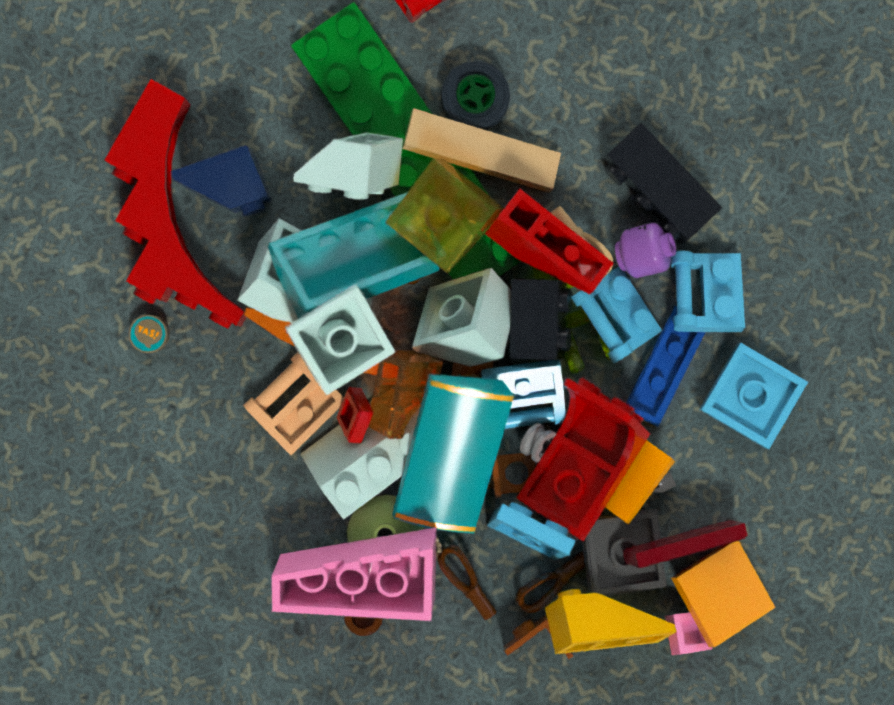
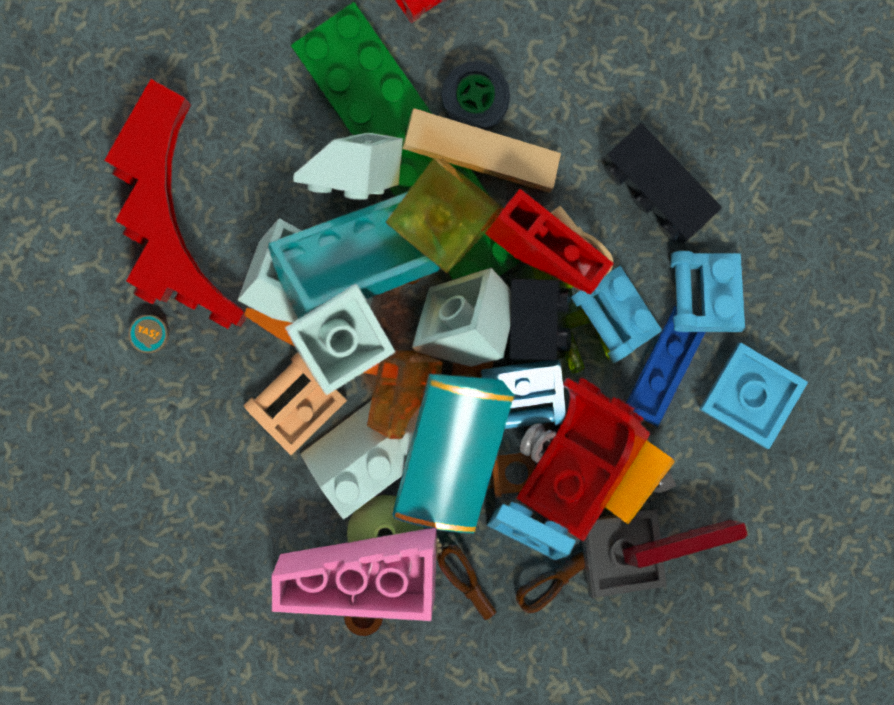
(228, 180): dark blue slope -> none
(355, 415): red tile -> none
(525, 632): dark orange bracket -> none
(598, 622): yellow slope -> none
(645, 250): medium lavender head -> none
(688, 636): bright pink plate -> none
(723, 593): light orange tile -> none

